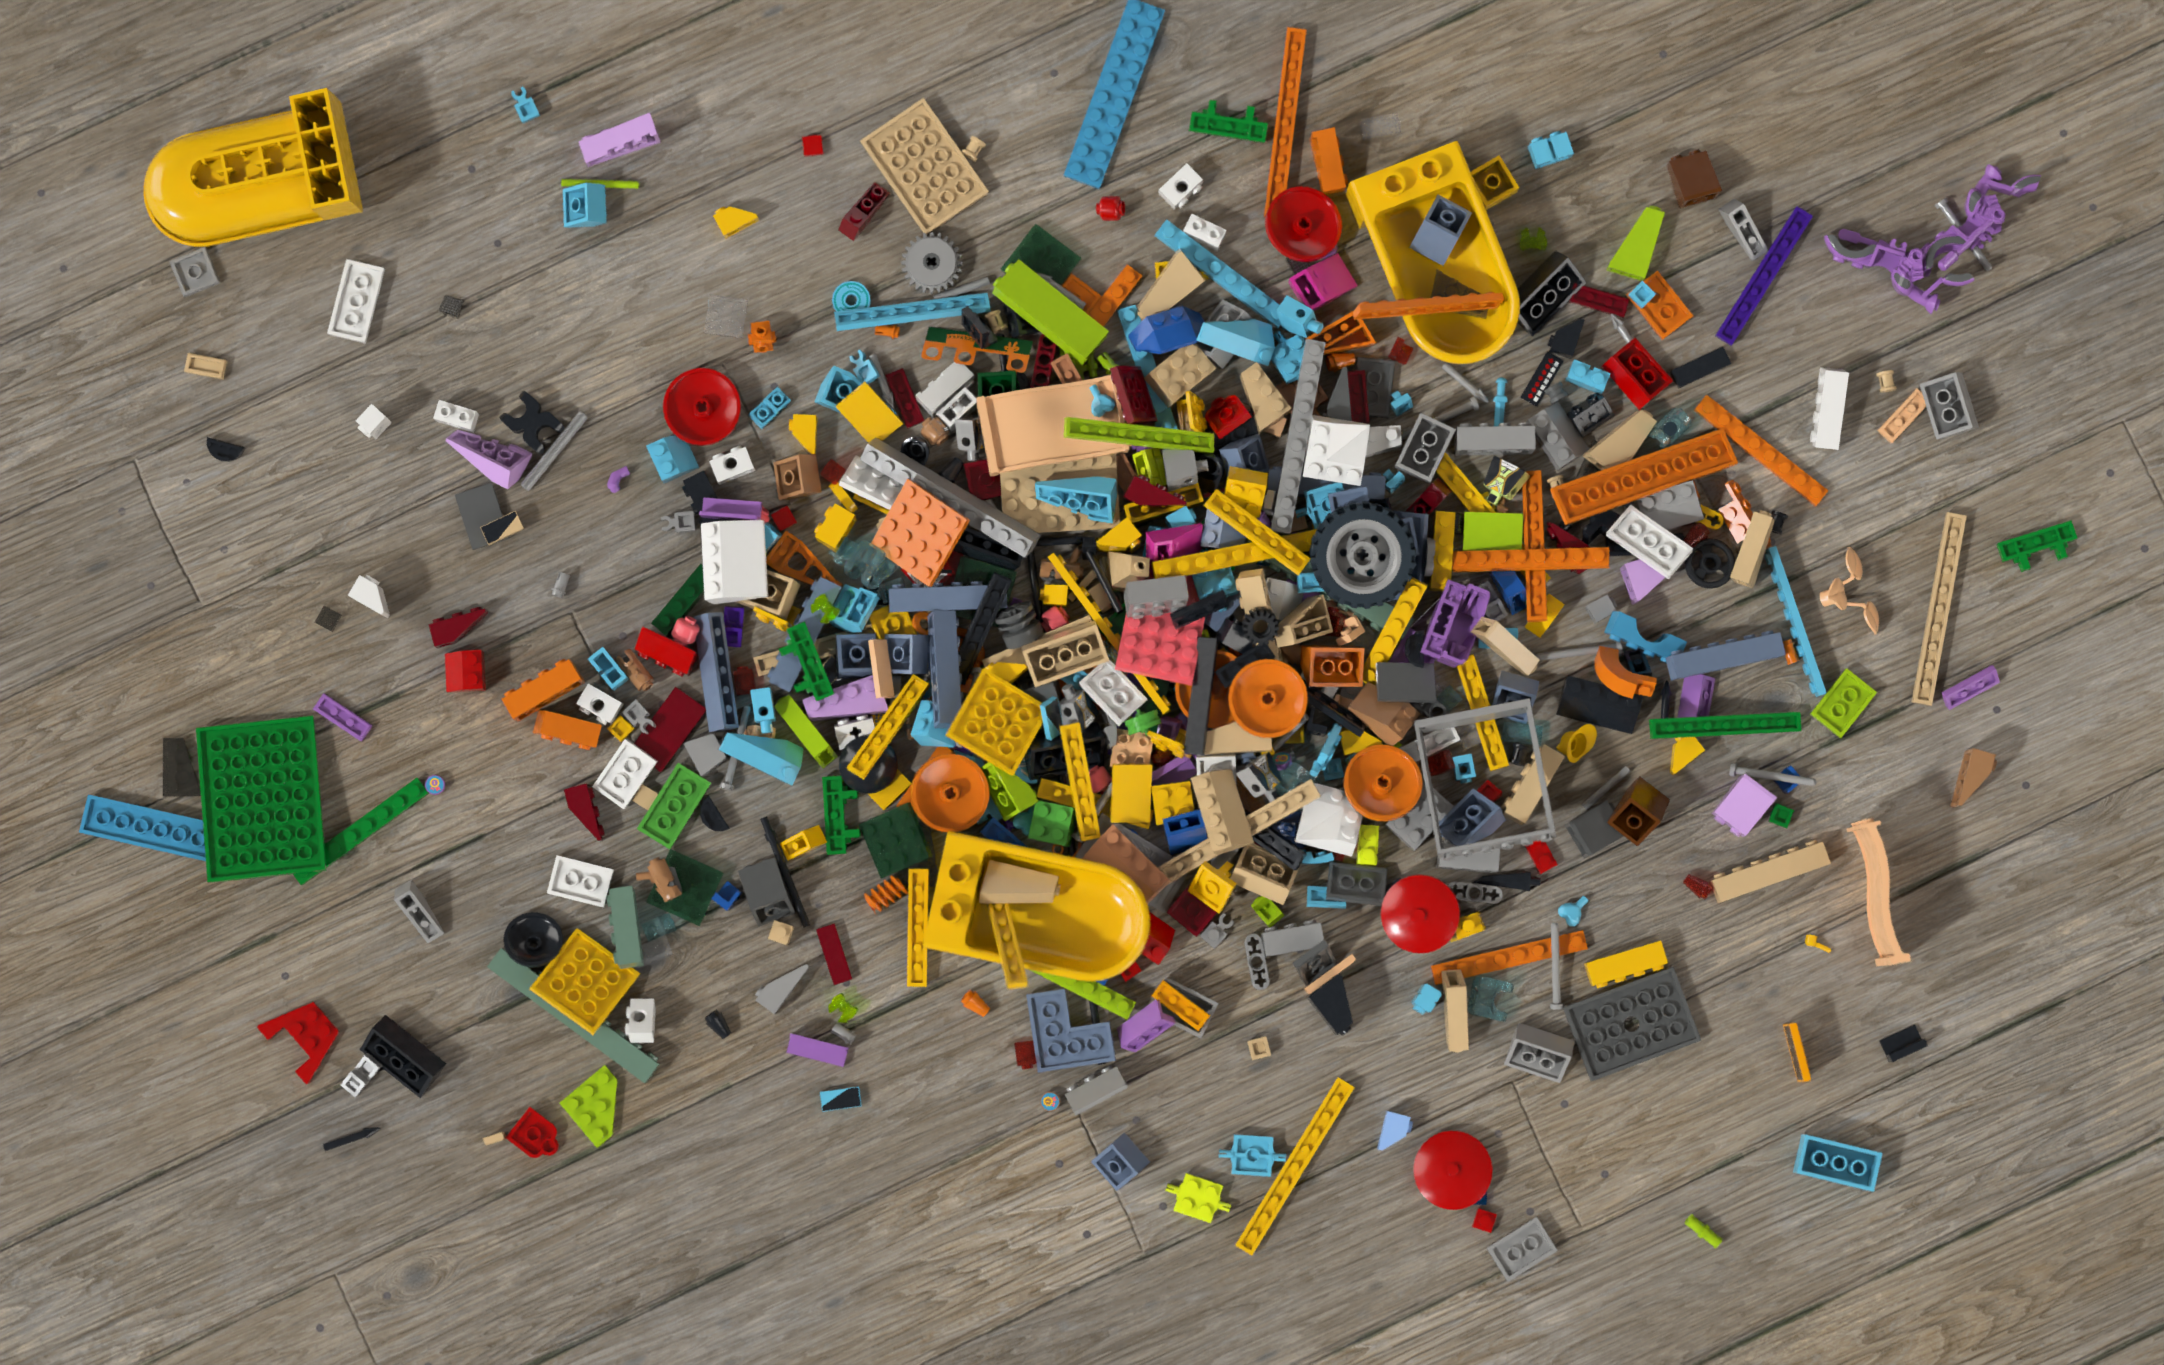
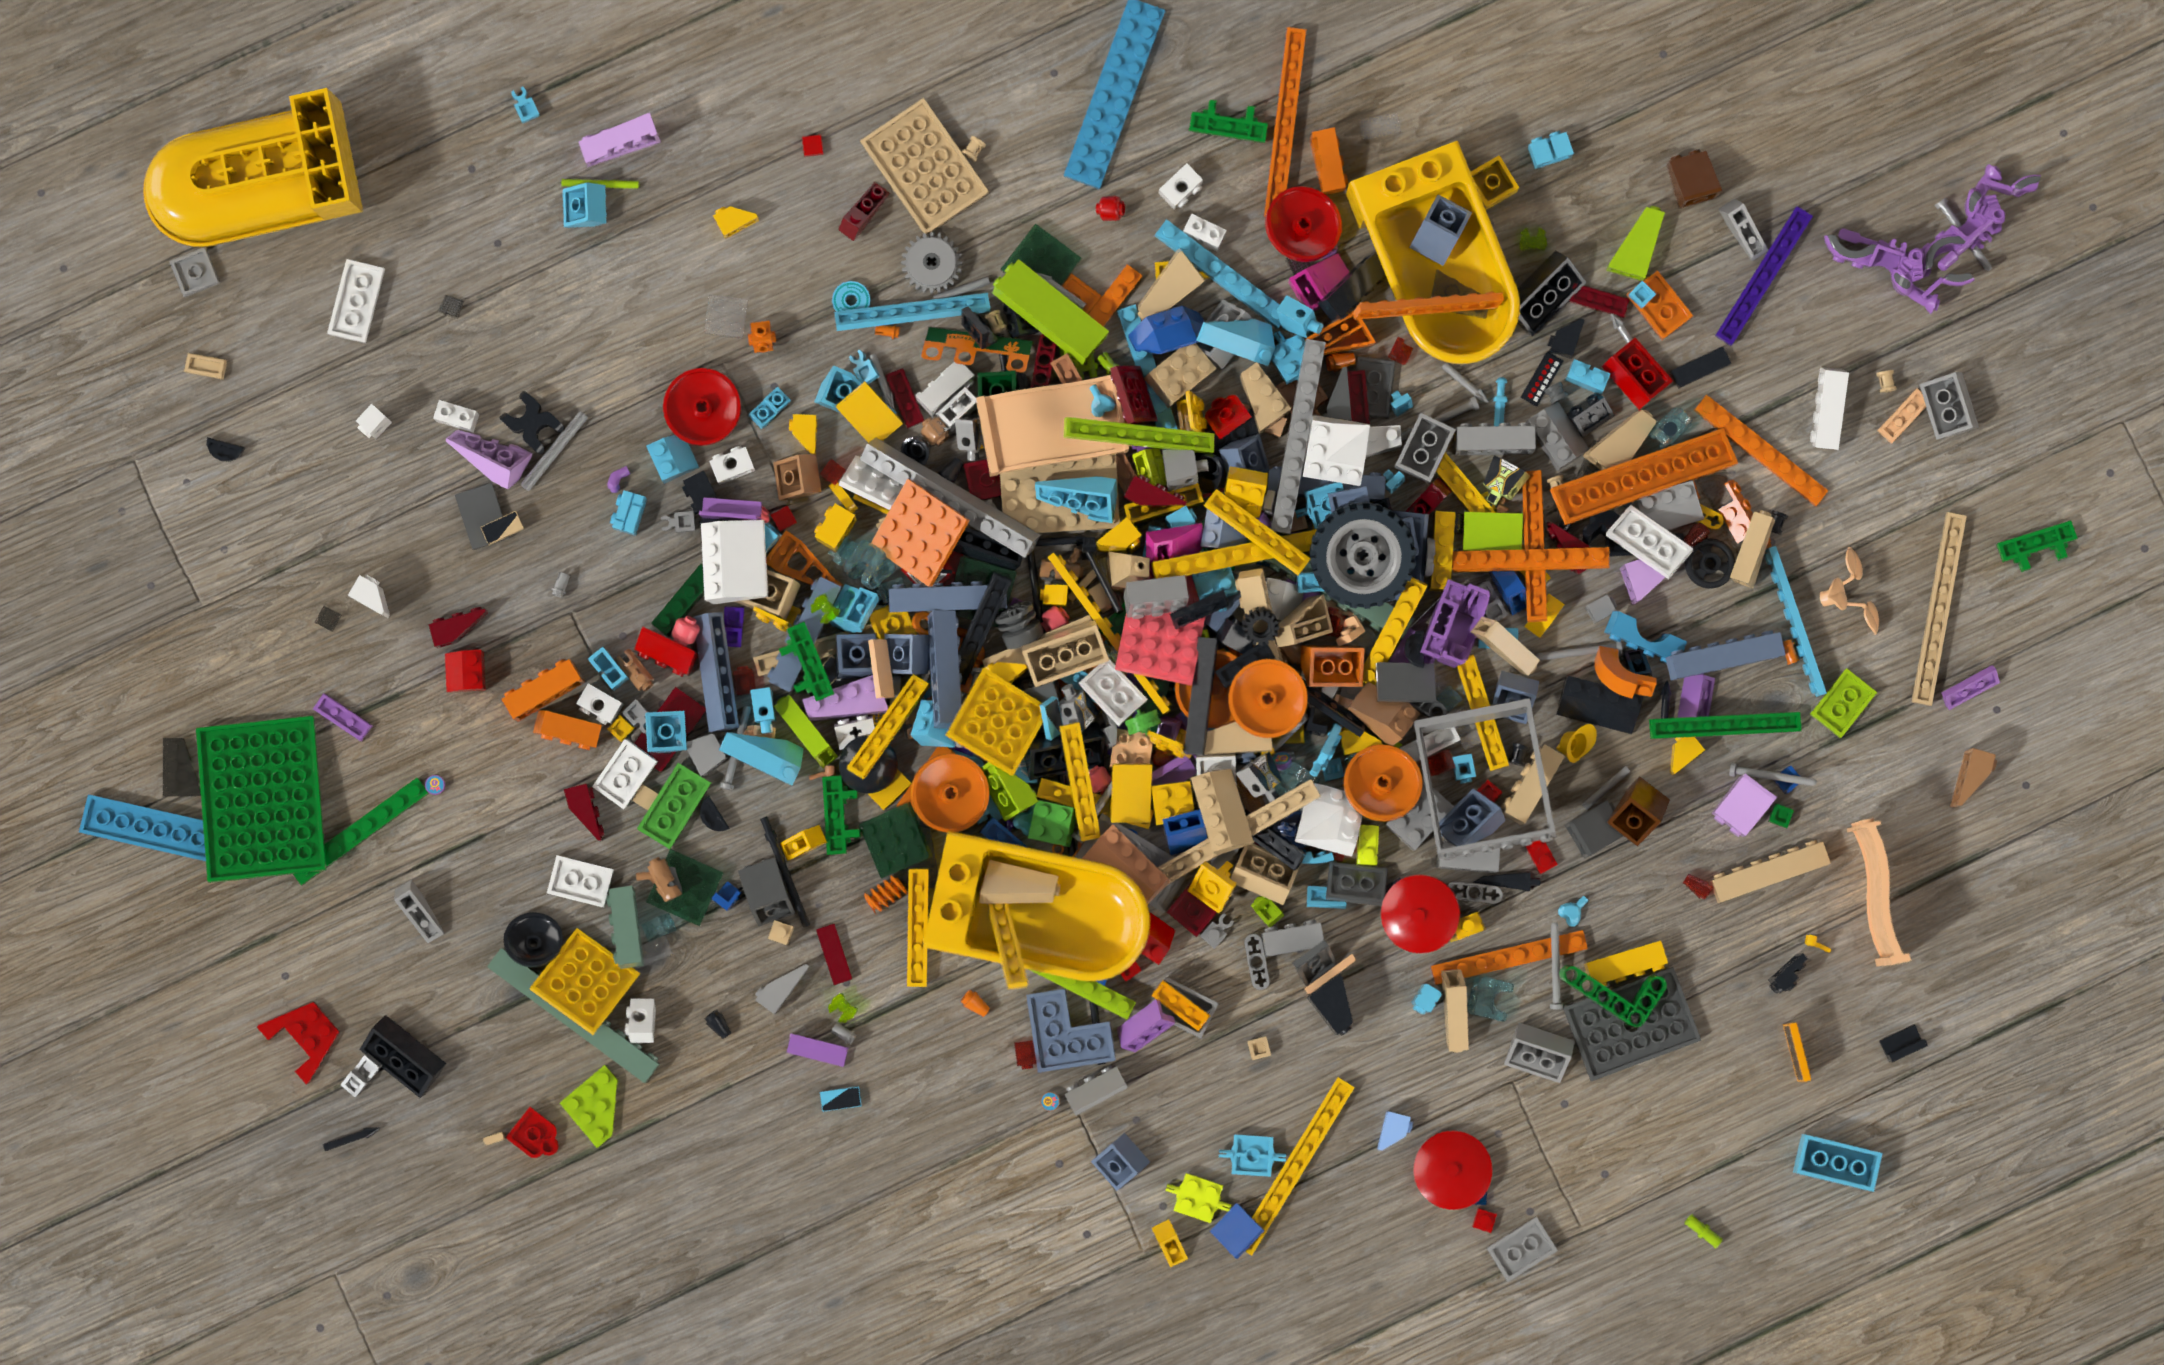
(628, 512): none -> medium azure brick
(665, 731): none -> medium azure slope
(829, 771): none -> nougat hand
(1169, 1243): none -> yellow slope
(1236, 1231): none -> blue tile
(1353, 287): none -> black brick
(1519, 733): clear light blue plate -> none
(1612, 998): none -> green beam
(1785, 977): none -> black plate

